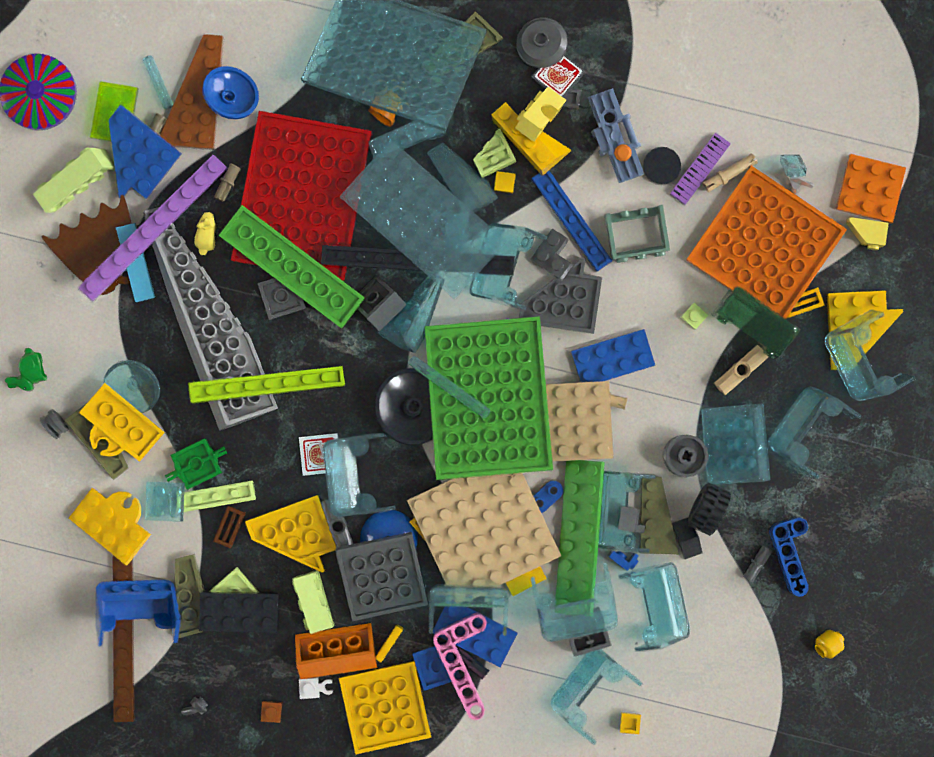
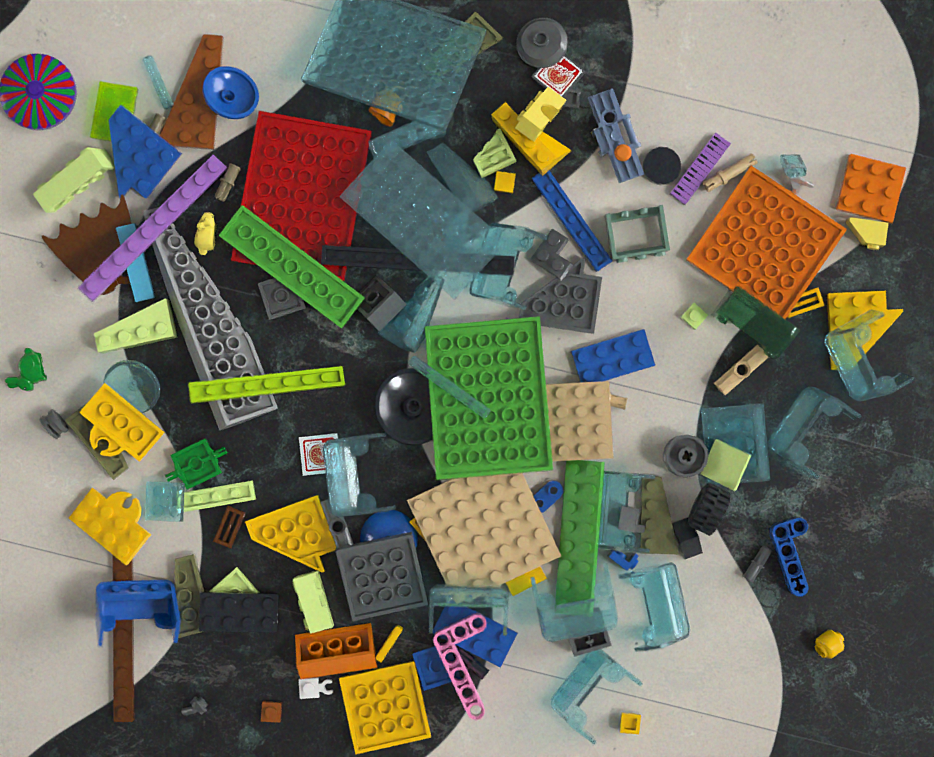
(141, 328): none -> yellowish green wedge
(726, 464): none -> yellowish green tile

